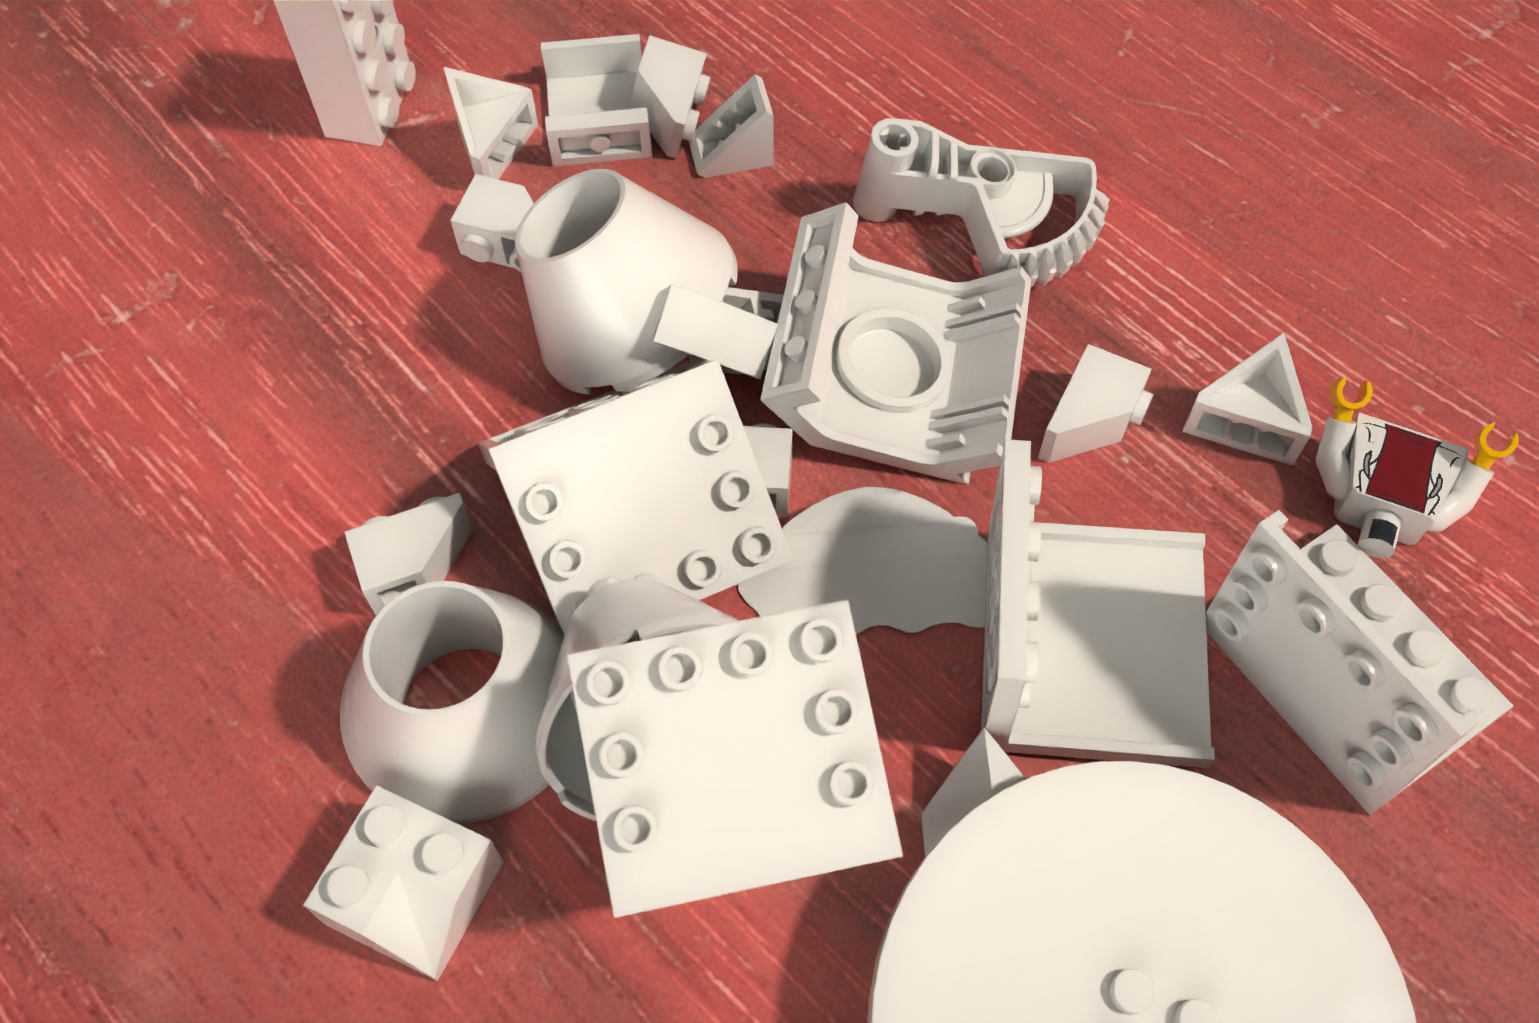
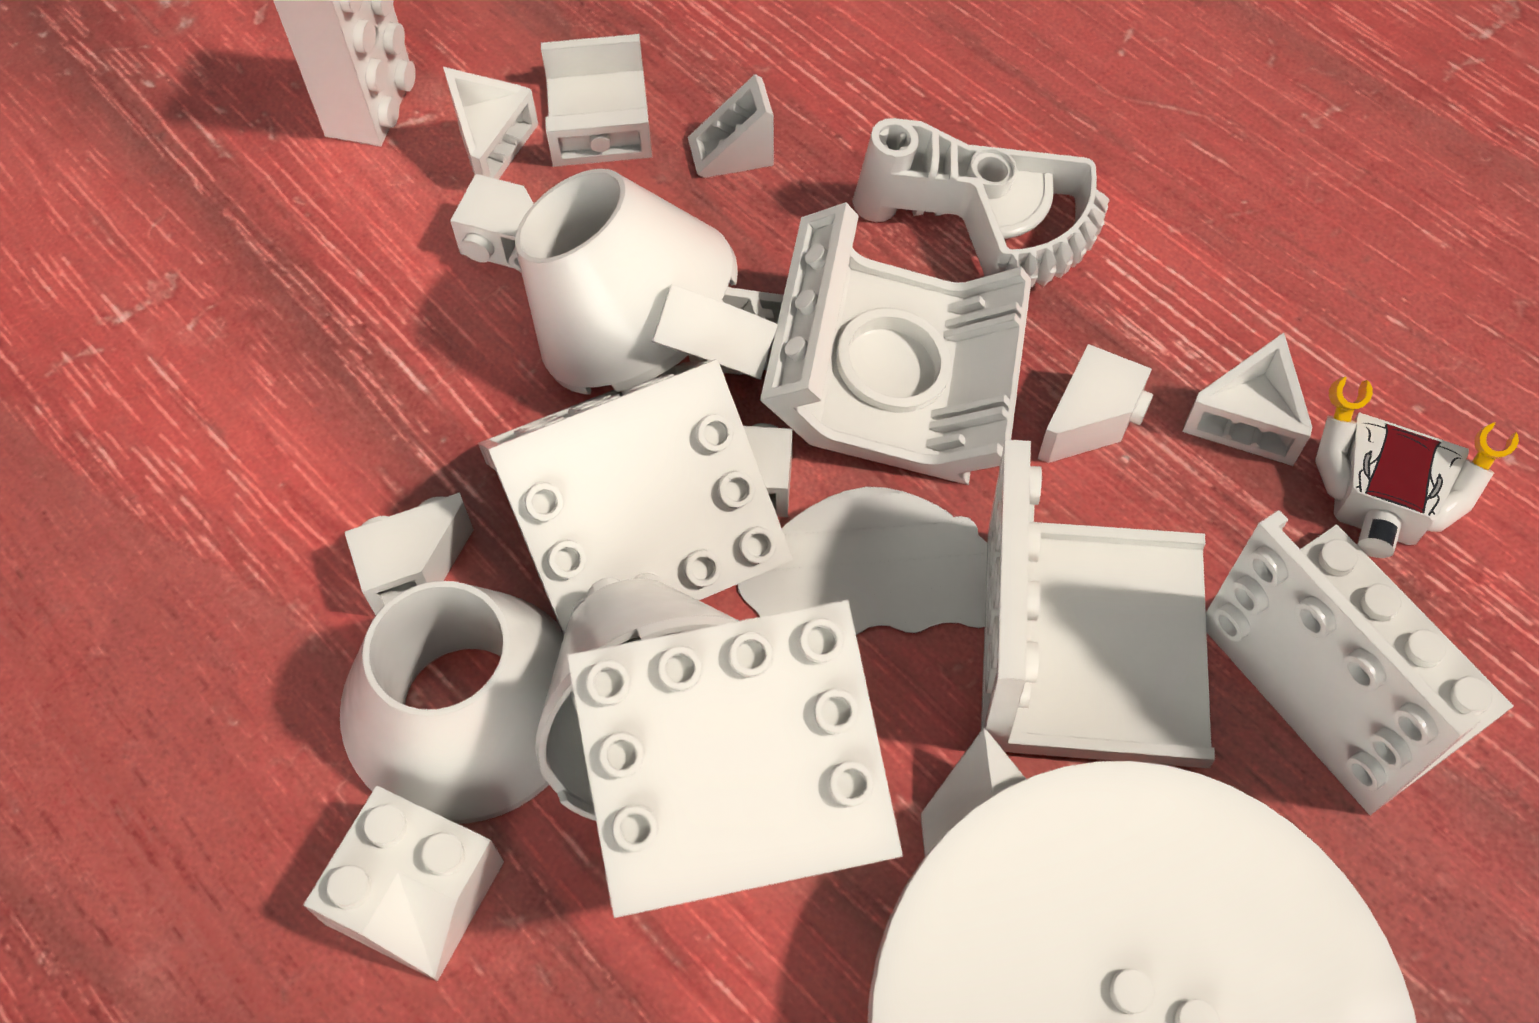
(668, 86): white slope -> none

